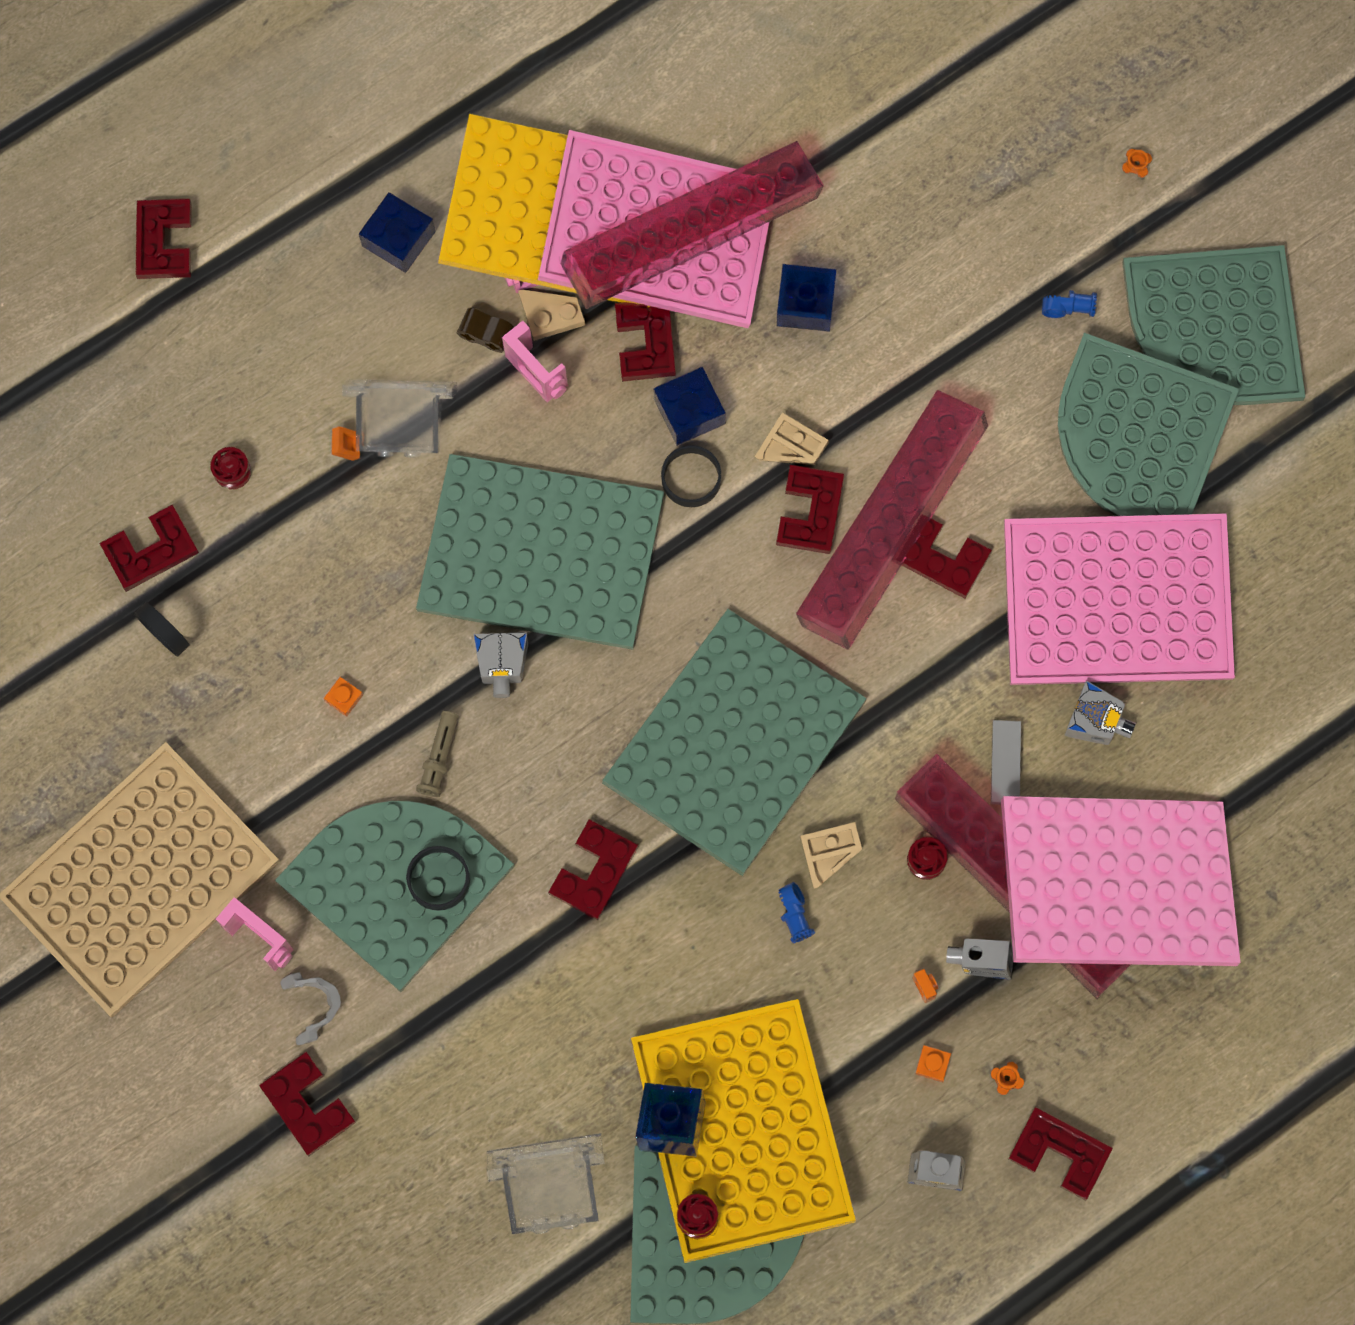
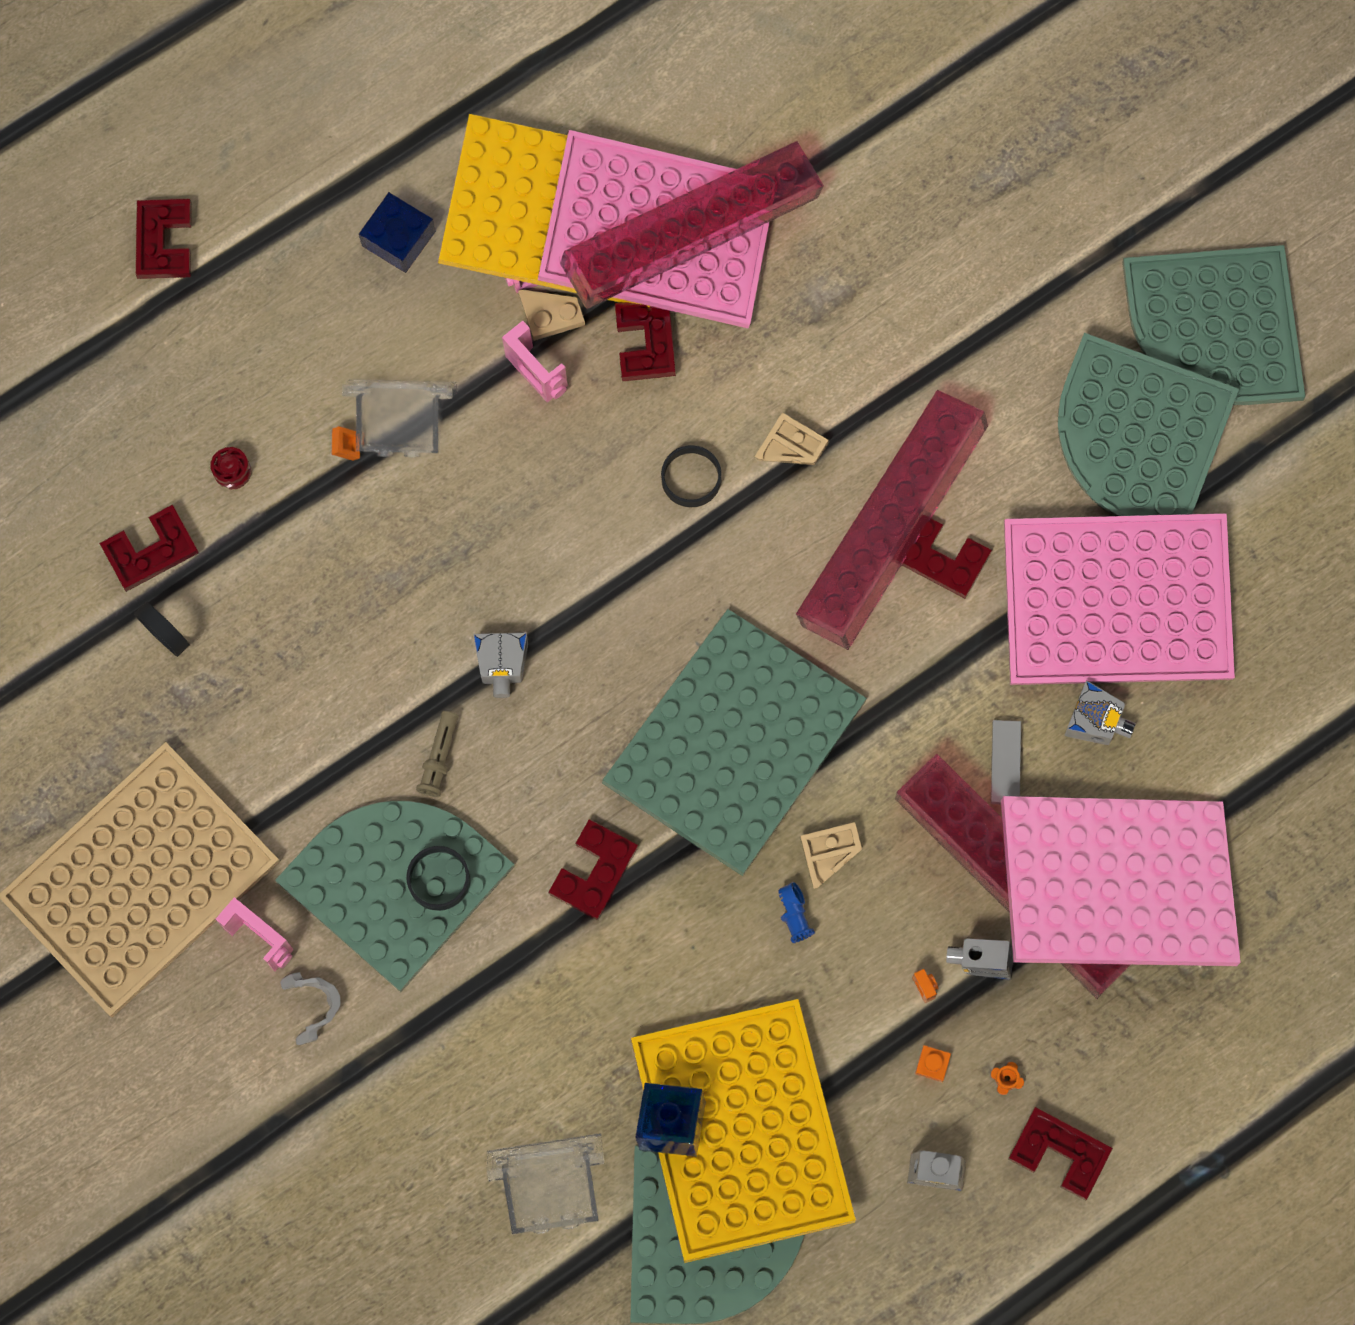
(284, 1094): dark red plate -> none
(343, 696): orange plate -> none
(484, 329): dark brown axle -> none
(540, 551): sand green plate -> none
(689, 406): clear blue brick -> none
(697, 1216): dark red wheel -> none
(806, 297): clear blue brick -> none
(818, 531): dark red plate -> none
(927, 858): dark red wheel -> none
(1060, 306): blue connector -> none
(1140, 156): orange plate -> none

